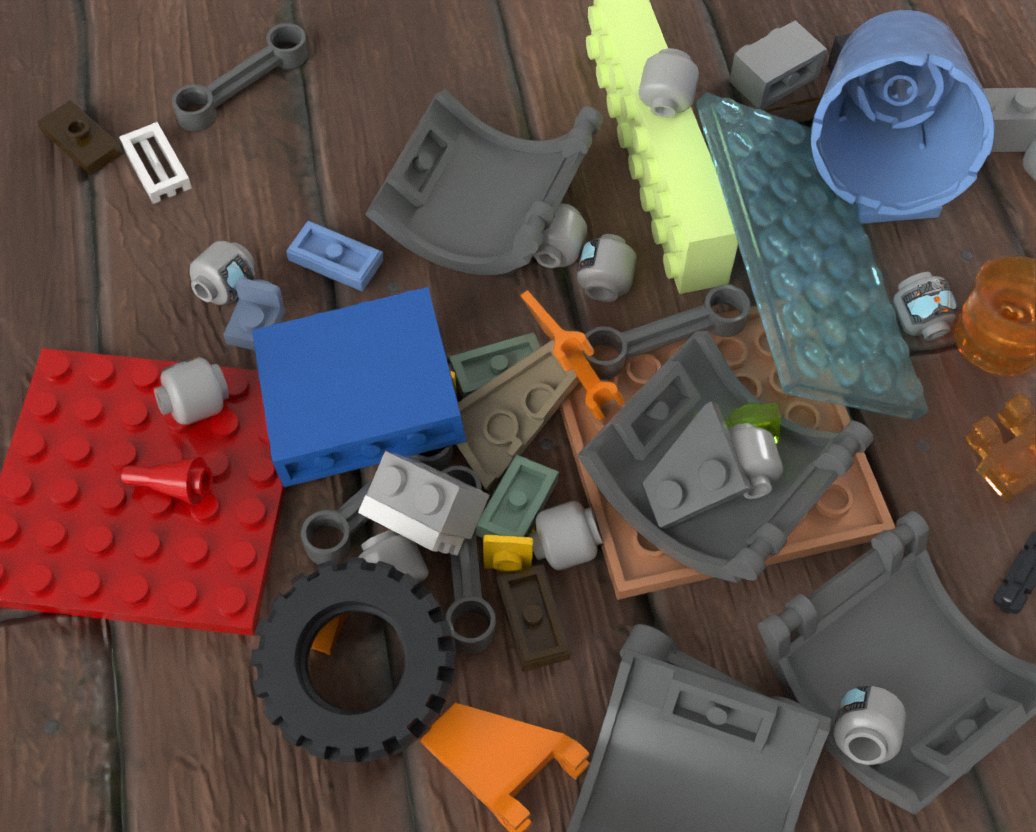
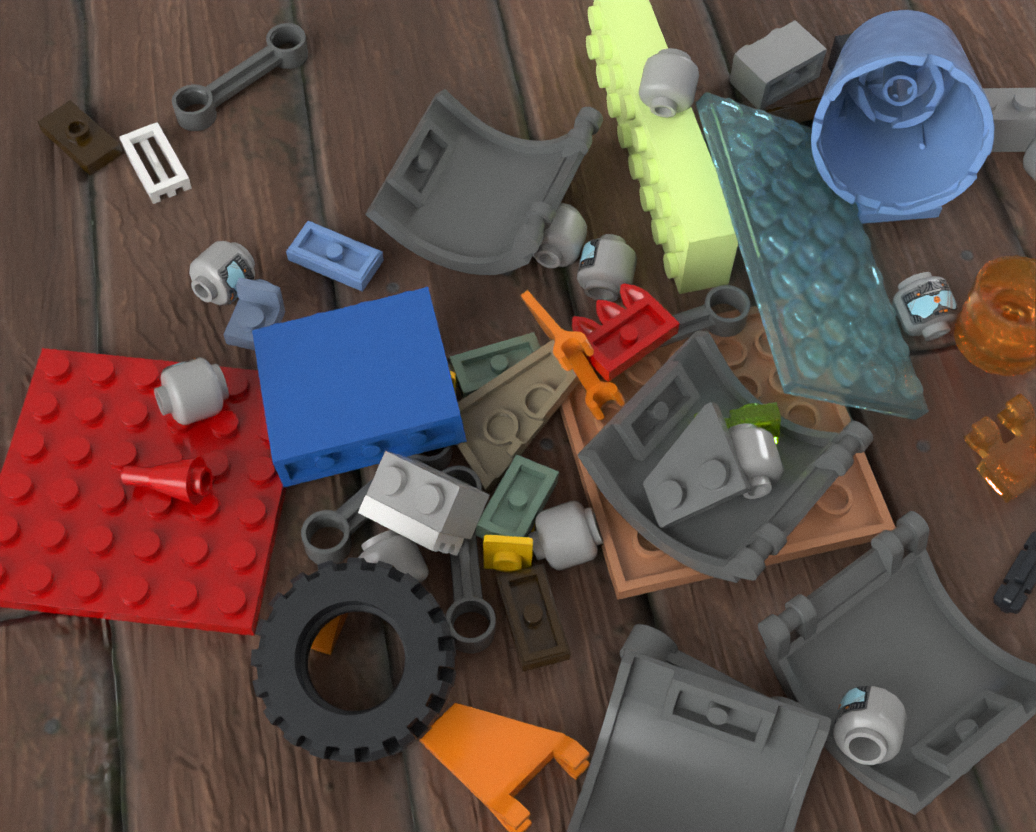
(625, 333): none -> red plate

